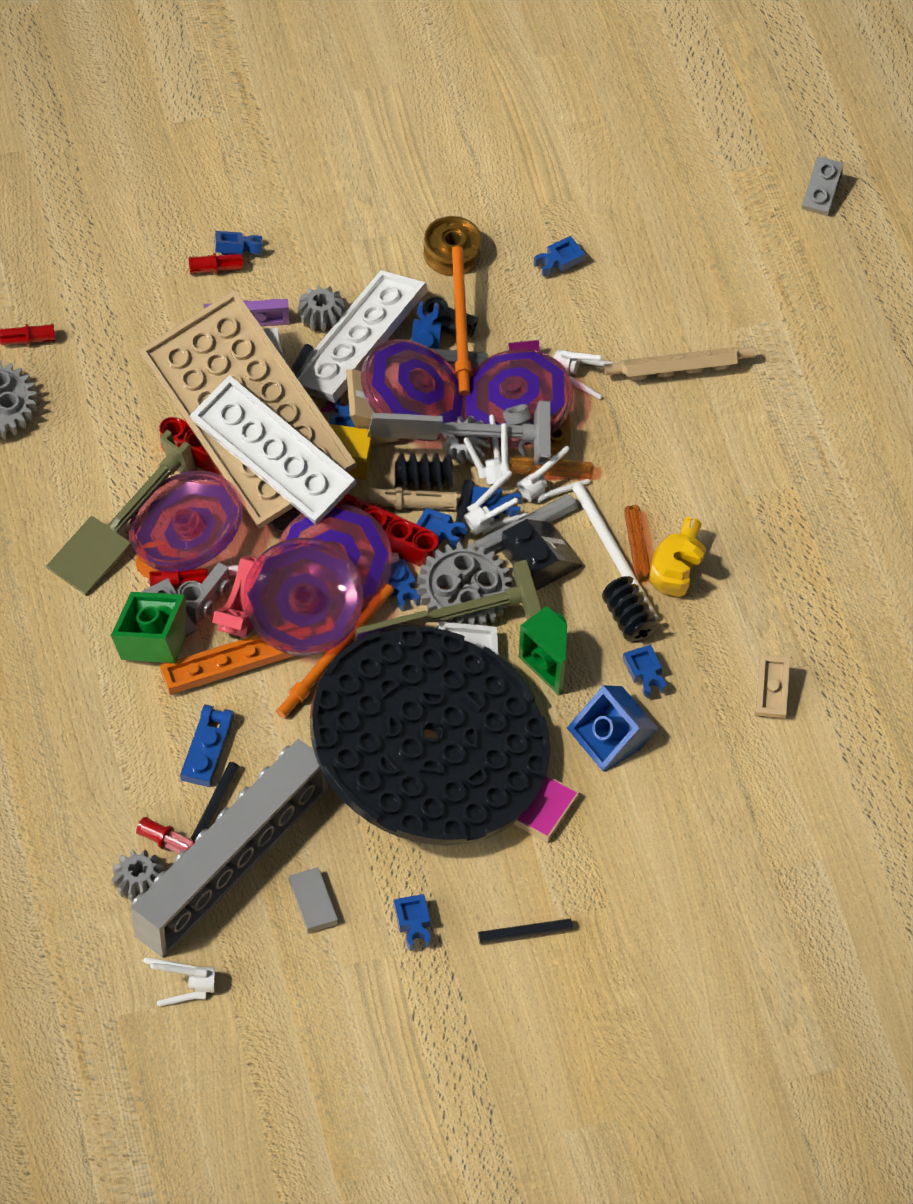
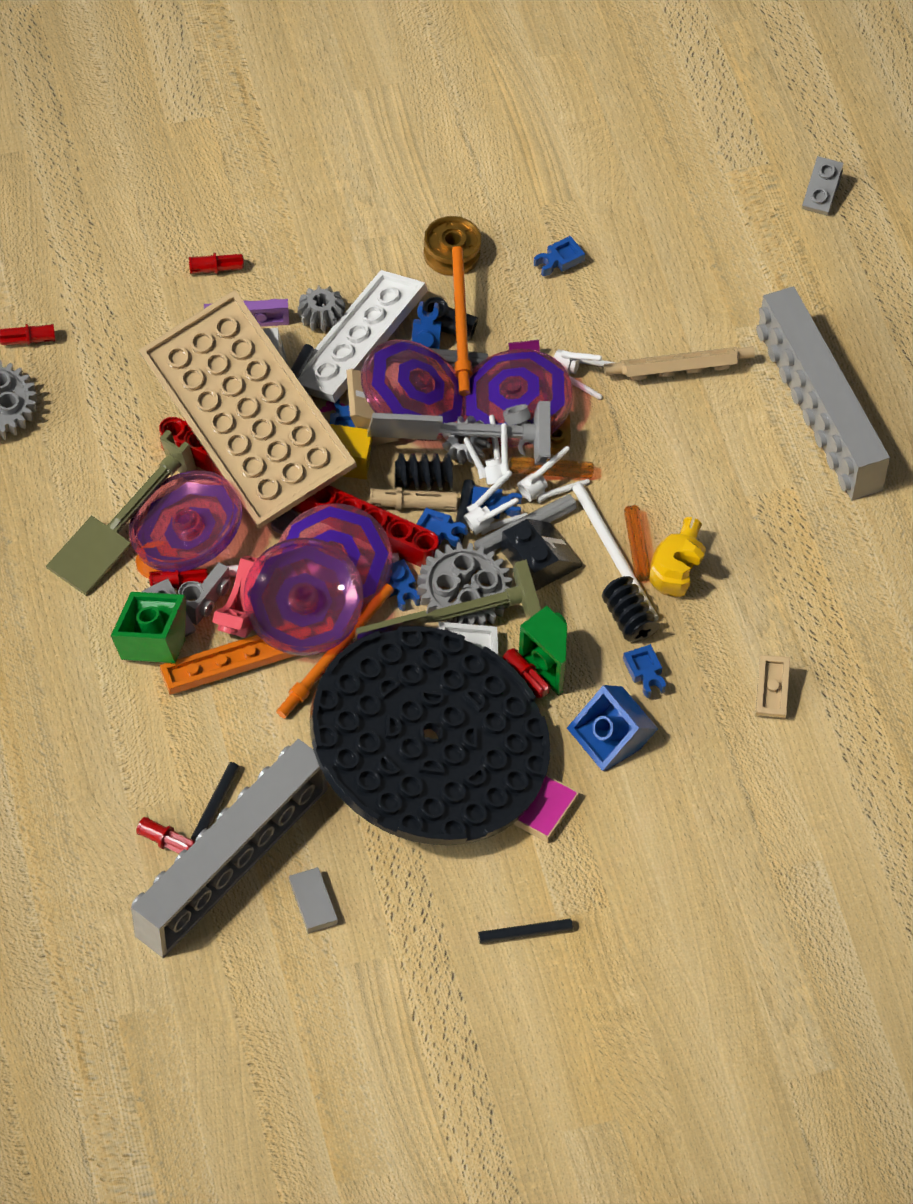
(136, 873): light grey gear -> none
(199, 979): white plant -> none
(207, 746): blue plate -> none
(235, 243): blue plate -> none
(273, 449): white plate -> none
(413, 917): blue plate -> none
(528, 673): none -> red axle
(822, 394): none -> light grey brick

